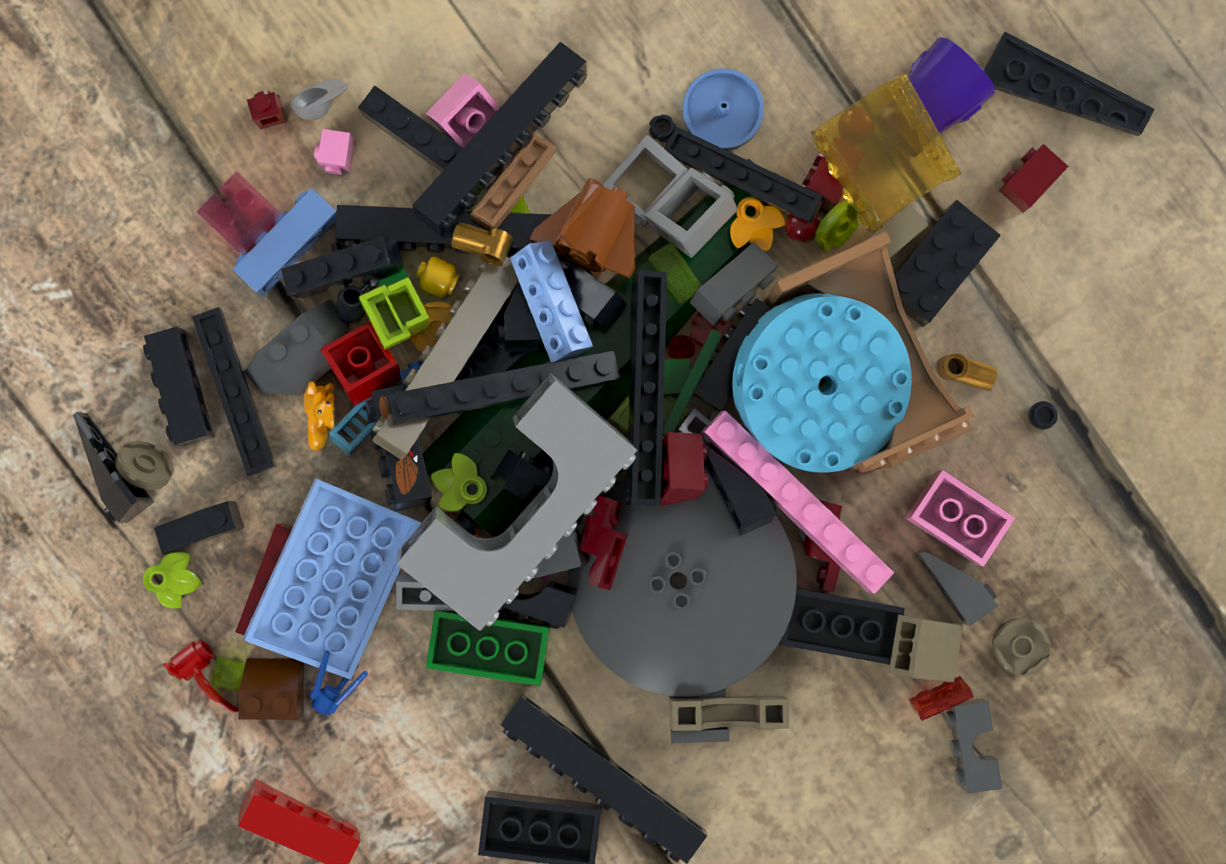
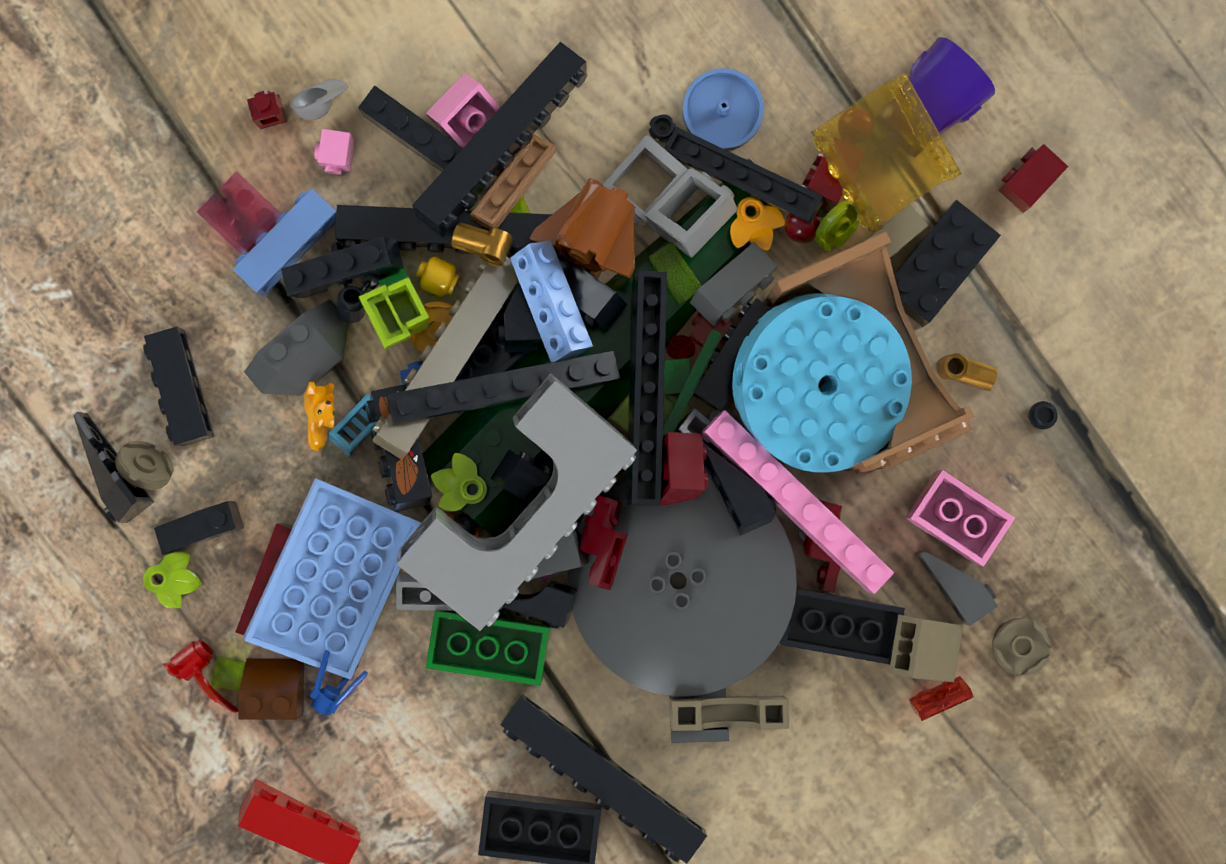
(234, 391): black plate -> none
(361, 363): red slope -> none
(973, 771): dark grey arch -> none
(1043, 79): black wing -> none

